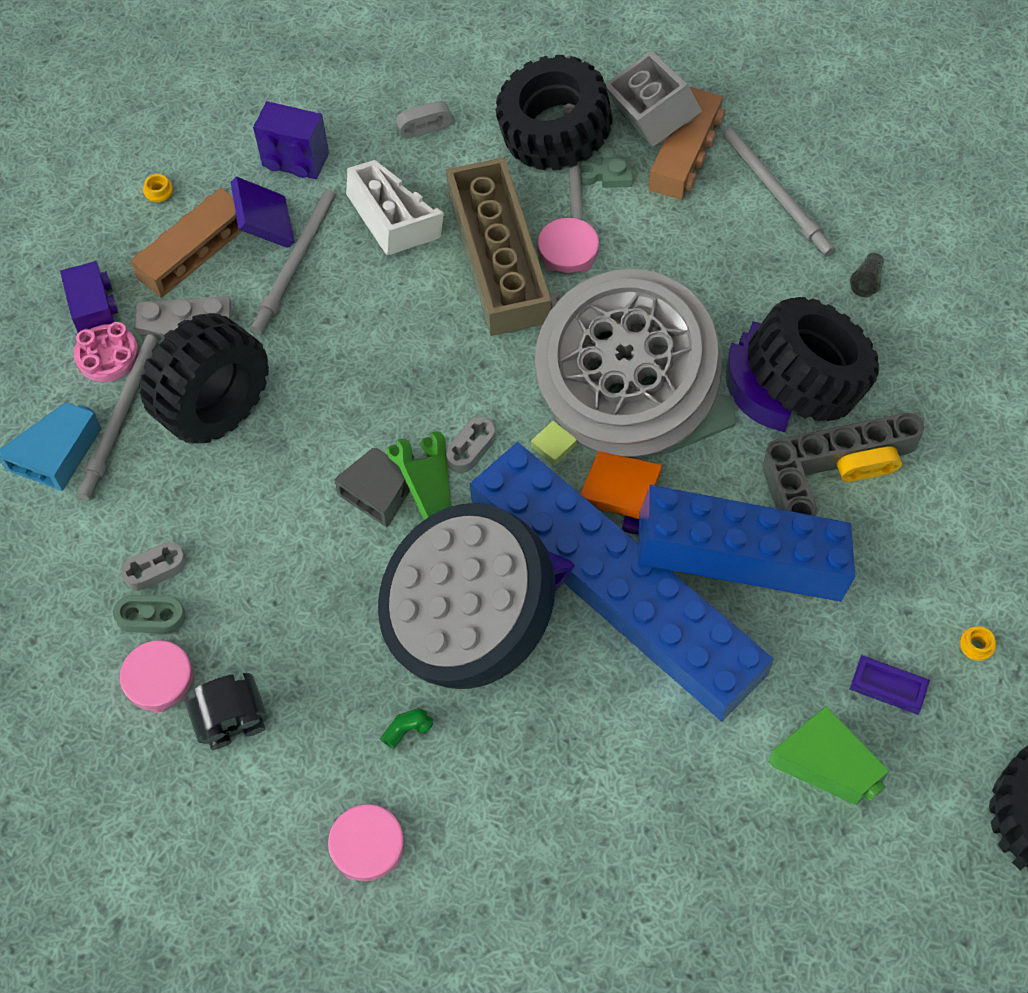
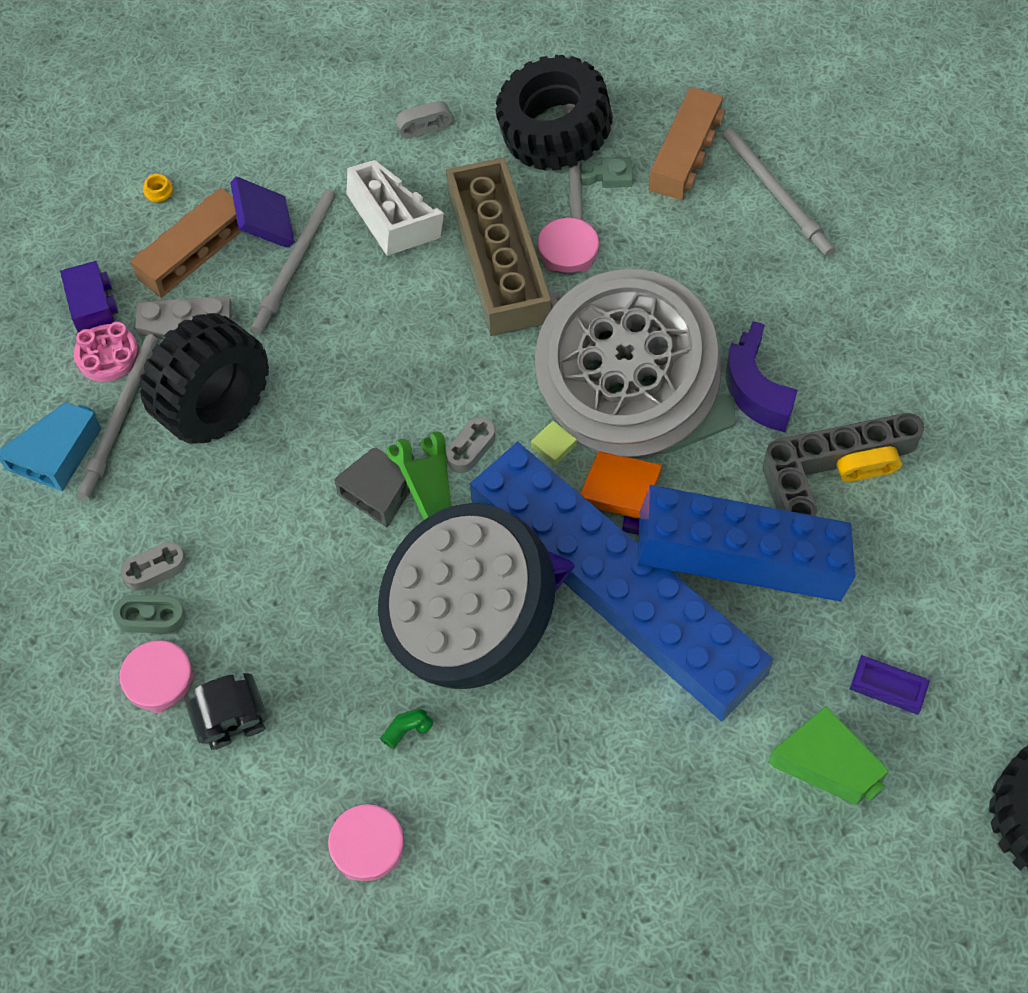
(291, 140): dark purple brick -> none
(653, 98): light grey brick -> none
(813, 359): black tyre -> none
(867, 277): clear smoke cone -> none
(982, 635): yellow plate -> none

